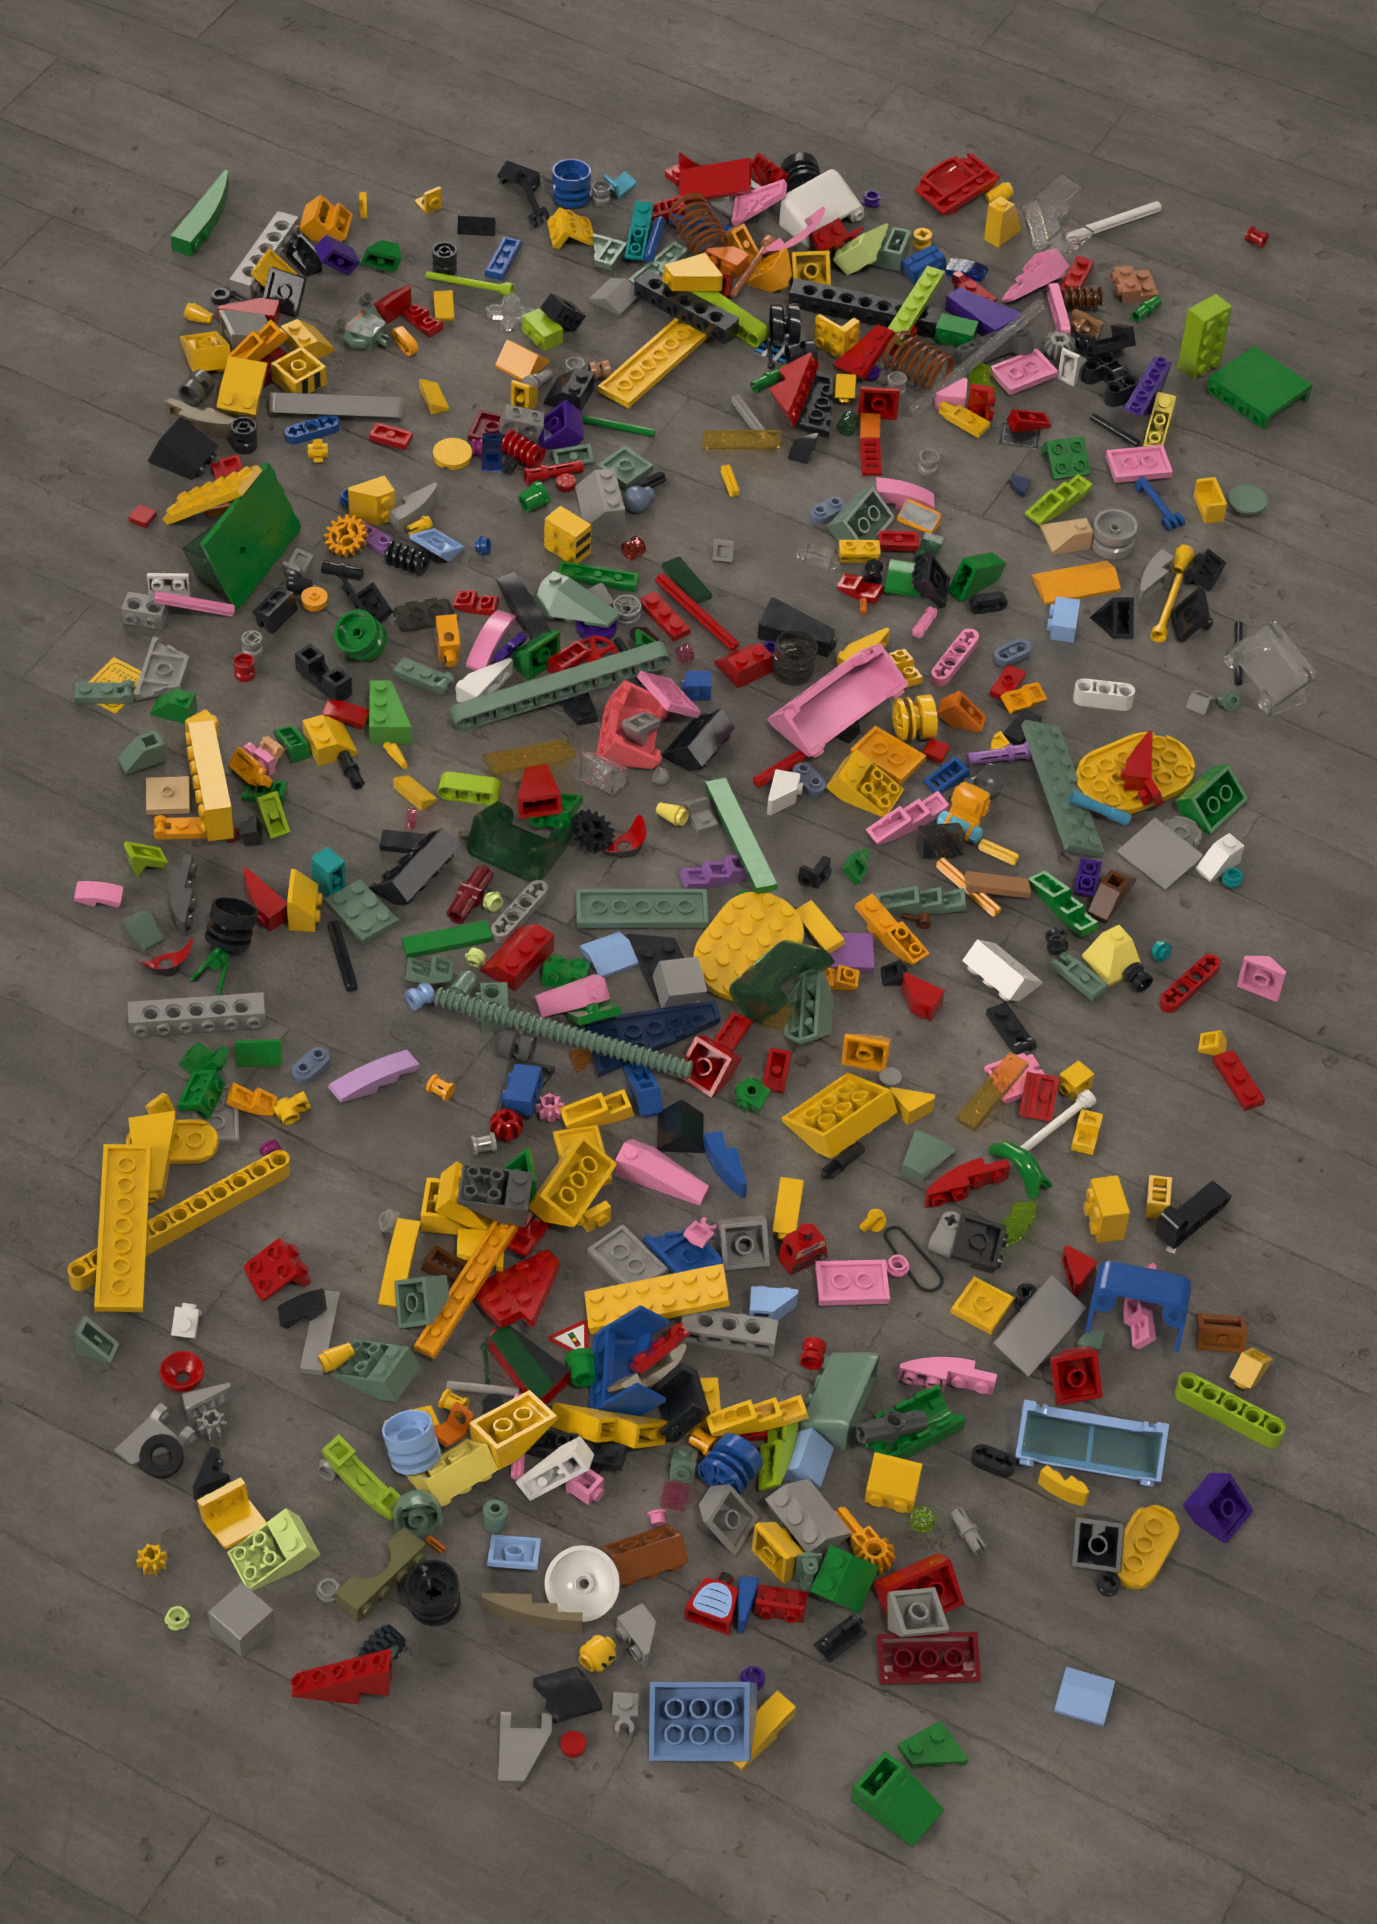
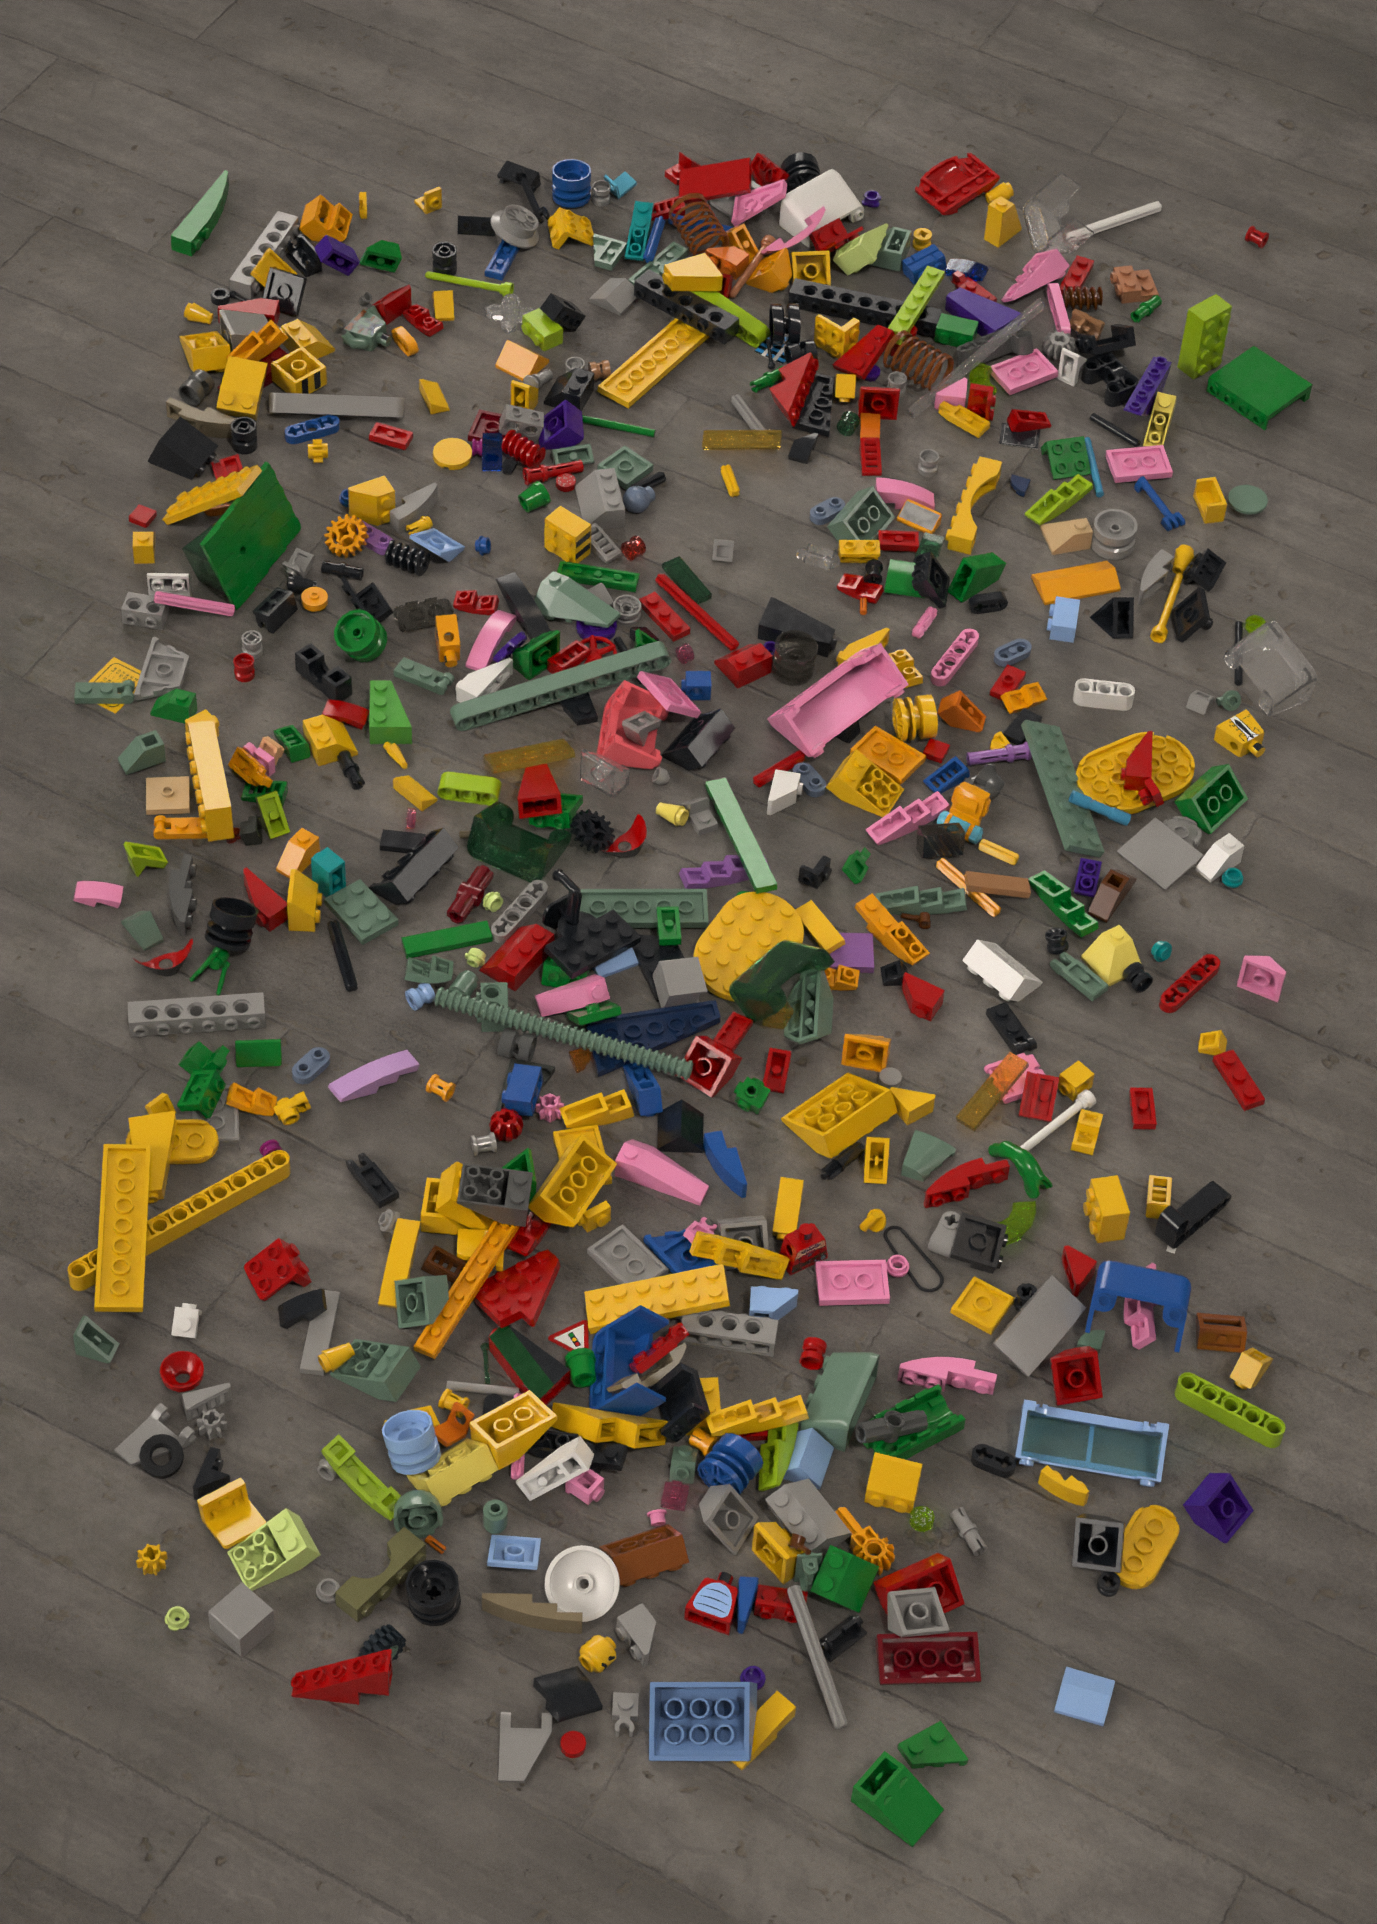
(144, 547): none -> yellow slope
(298, 852): none -> light orange slope
(373, 1181): none -> black hinge
(516, 226): none -> light grey wheel
(582, 938): none -> black plate
(598, 534): none -> light grey slope
(668, 925): none -> green slope
(738, 1254): none -> yellow slope
(797, 1542): none -> reddish brown hand
(817, 1657): none -> light grey axle
(876, 1160): none -> yellow slope
(983, 480): none -> yellow arch
(1094, 469): none -> dark azure bar
(1142, 1108): none -> red plate
(1241, 735): none -> yellow torso
(1253, 622): none -> clear neon green tile

